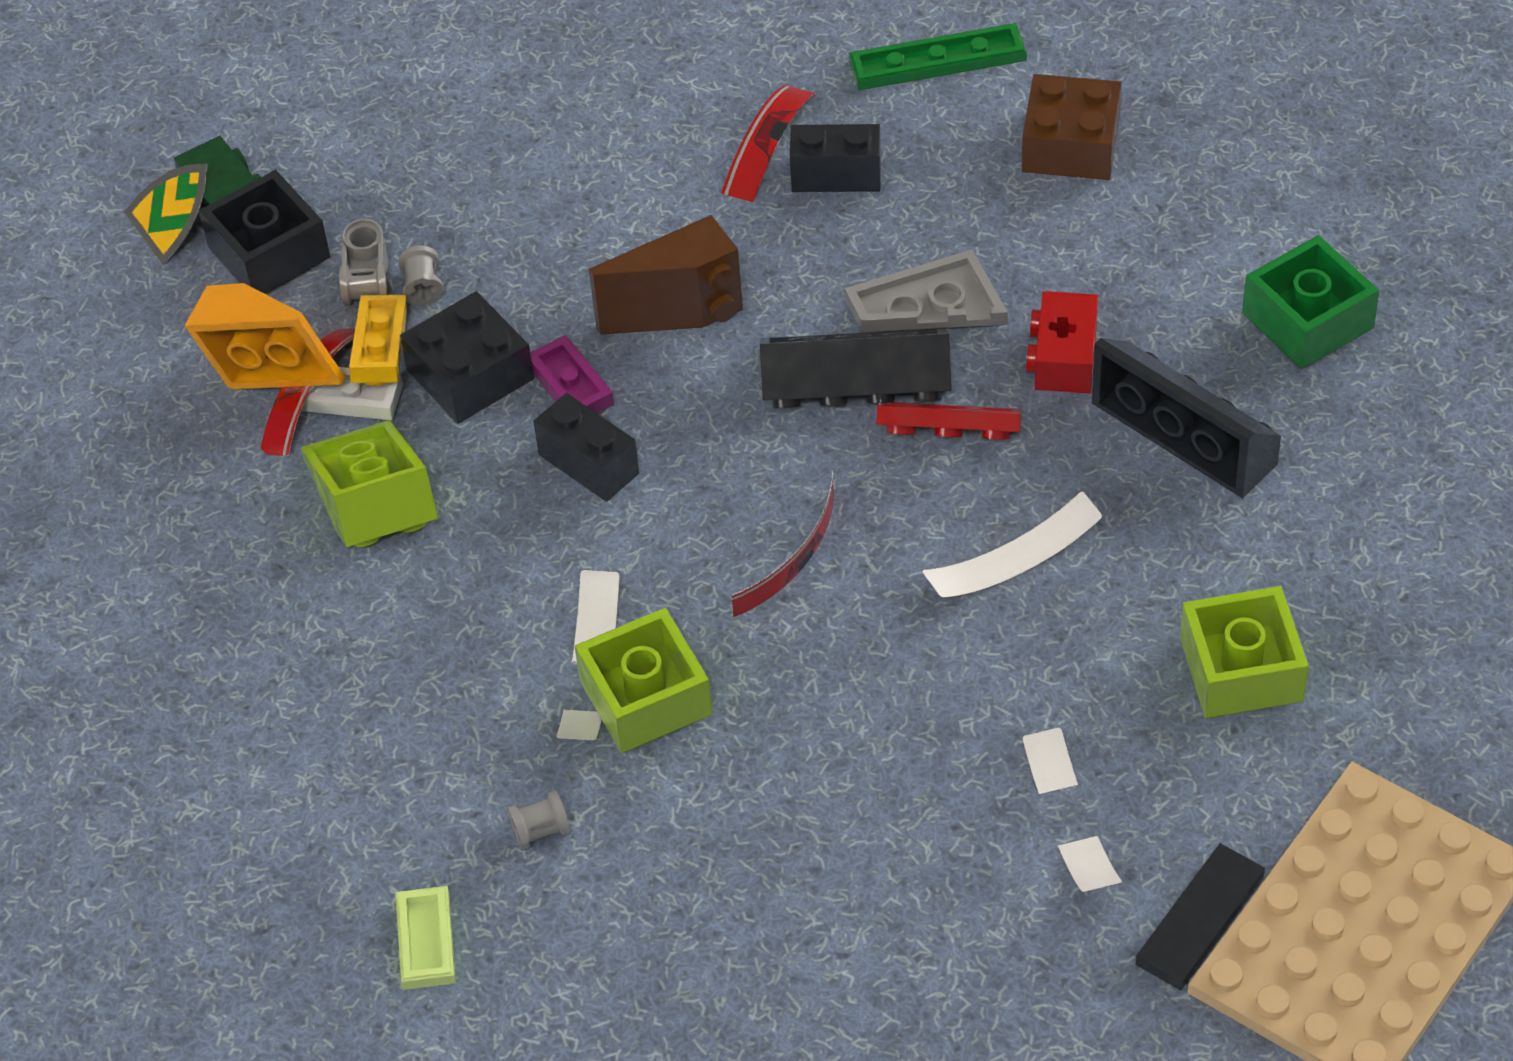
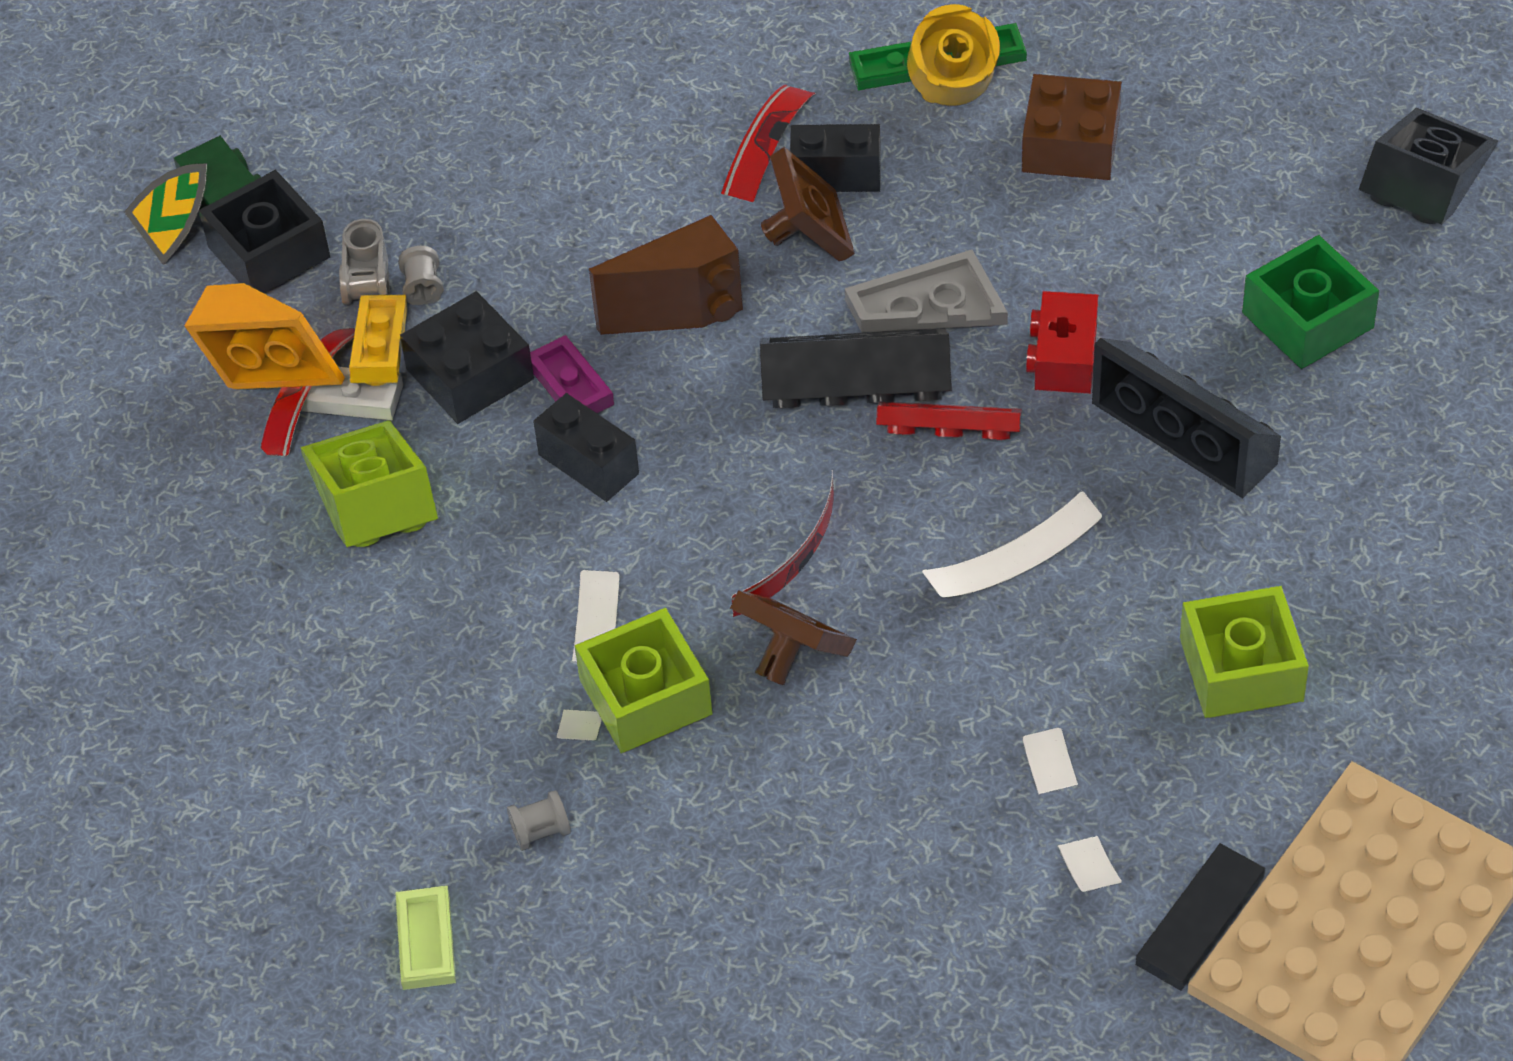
(790, 632): none -> reddish brown tile
(808, 207): none -> reddish brown tile
(974, 50): none -> yellow brick
(1425, 165): none -> black slope

